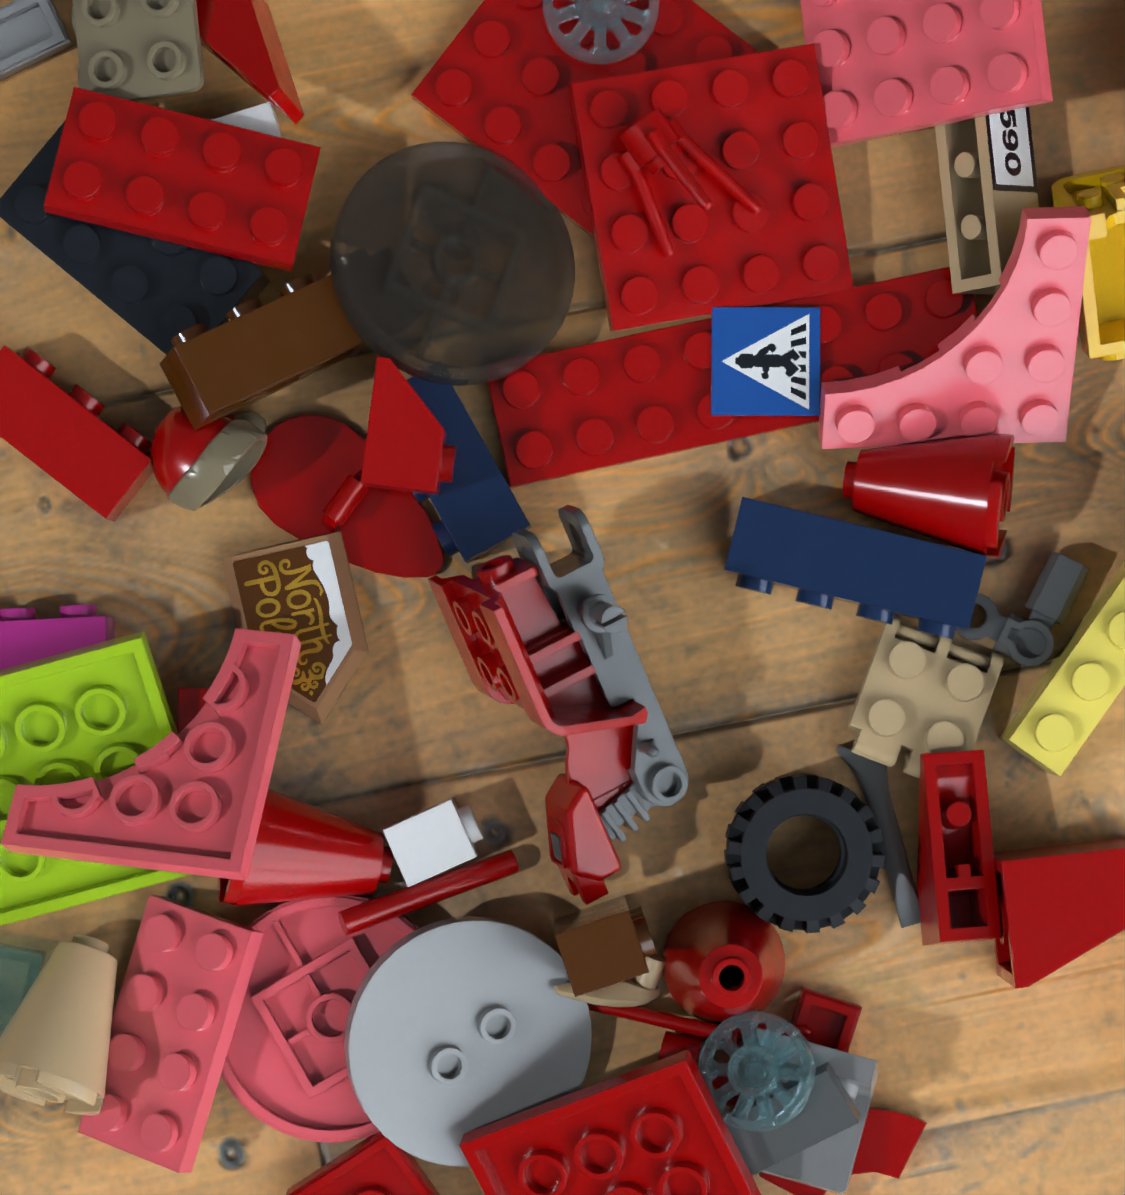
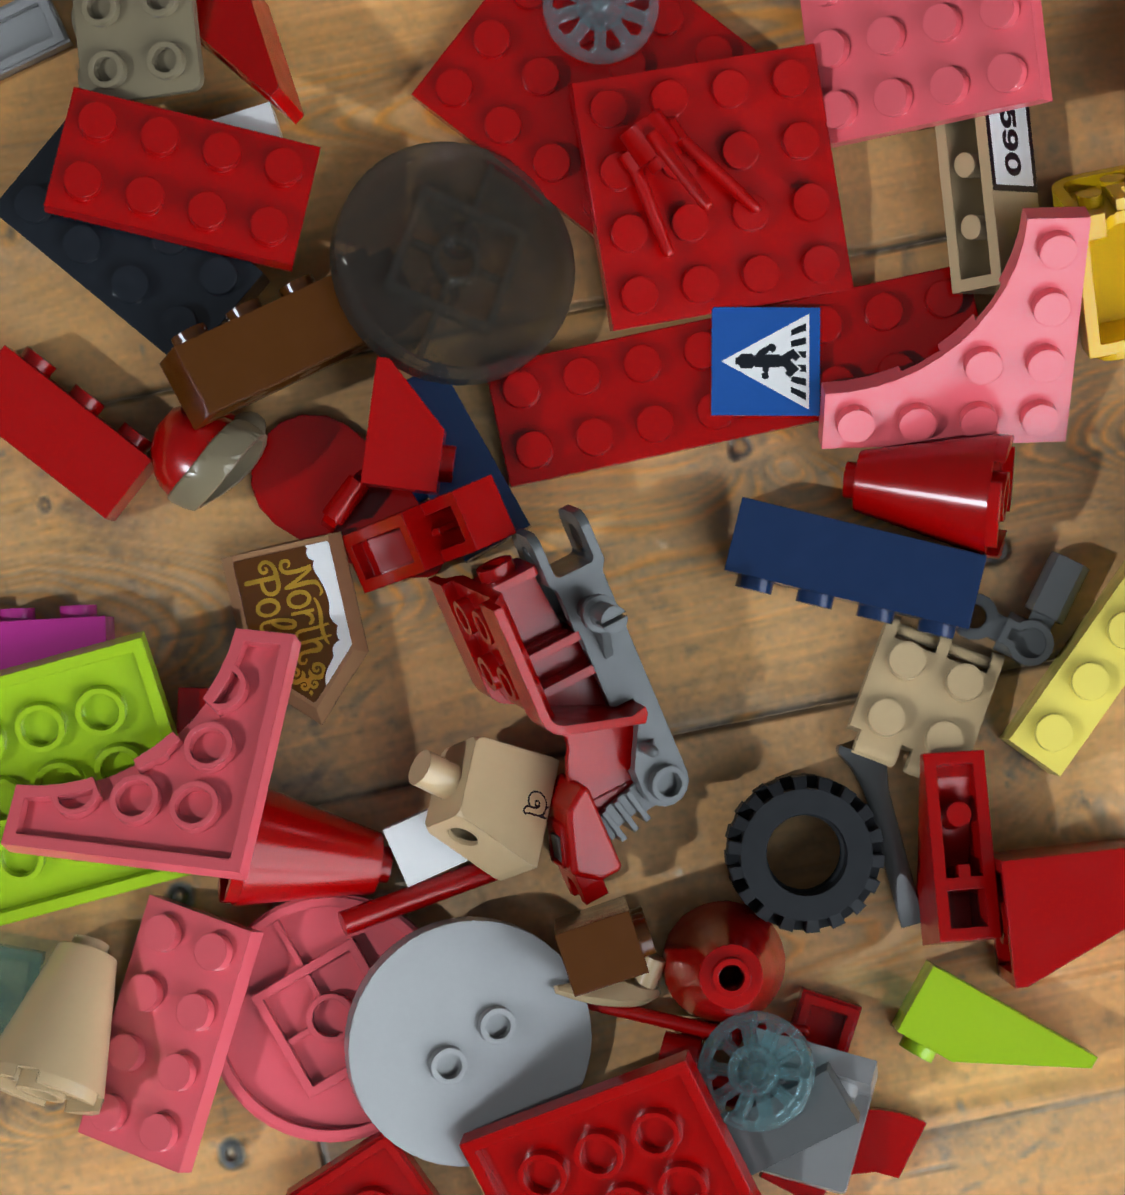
(429, 534): none -> red slope
(488, 802): none -> tan torso
(973, 1027): none -> lime slope

